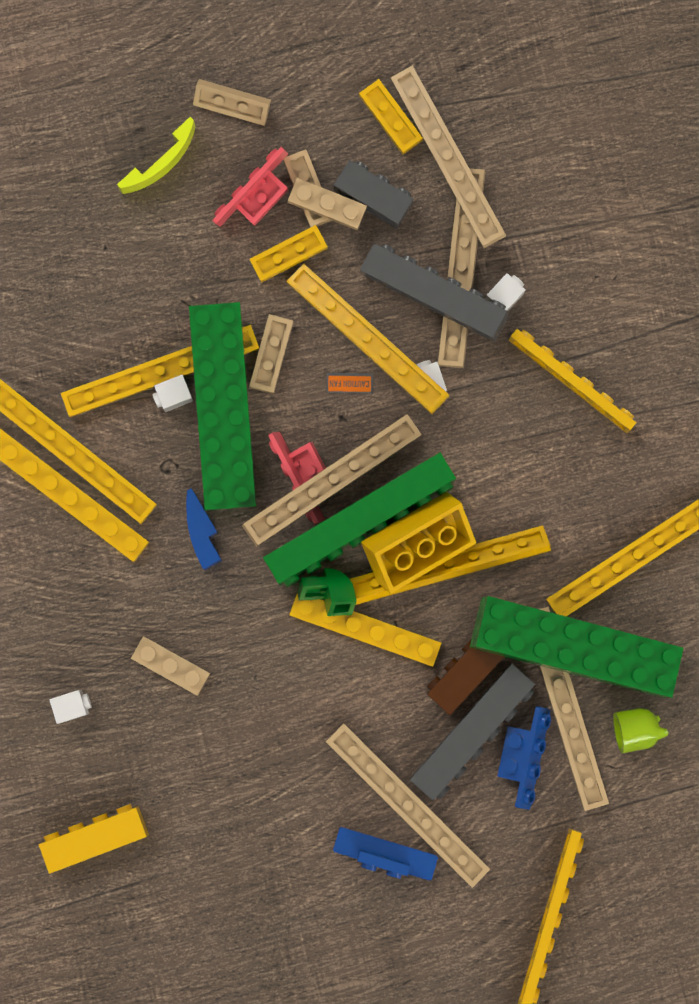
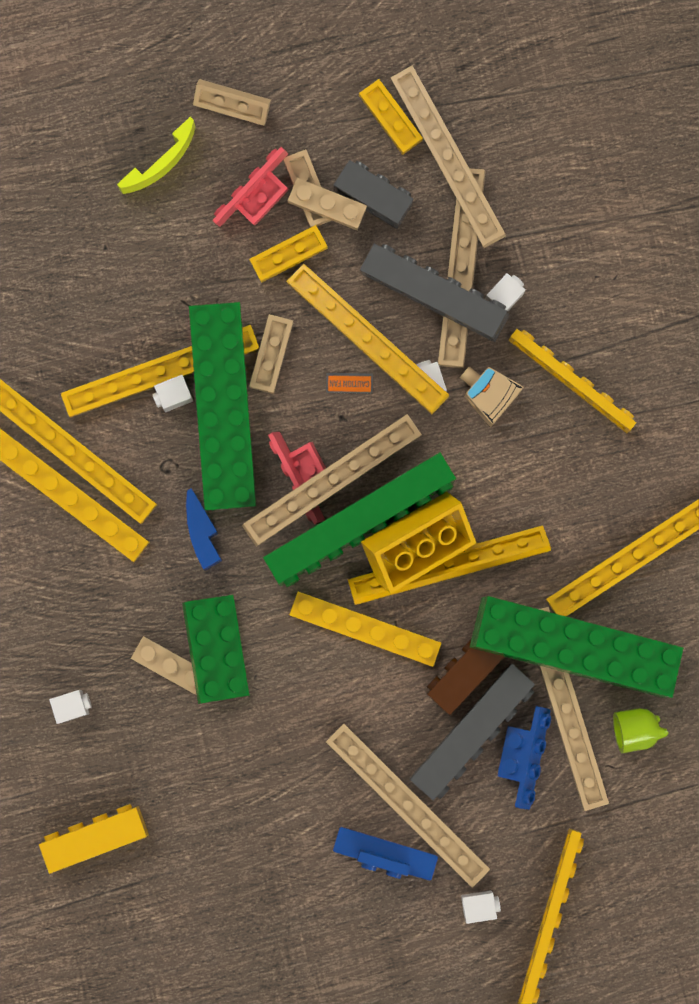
(215, 649): none -> green plate
(333, 588): green brick -> none
(480, 906): none -> white brick
(490, 393): none -> tan torso

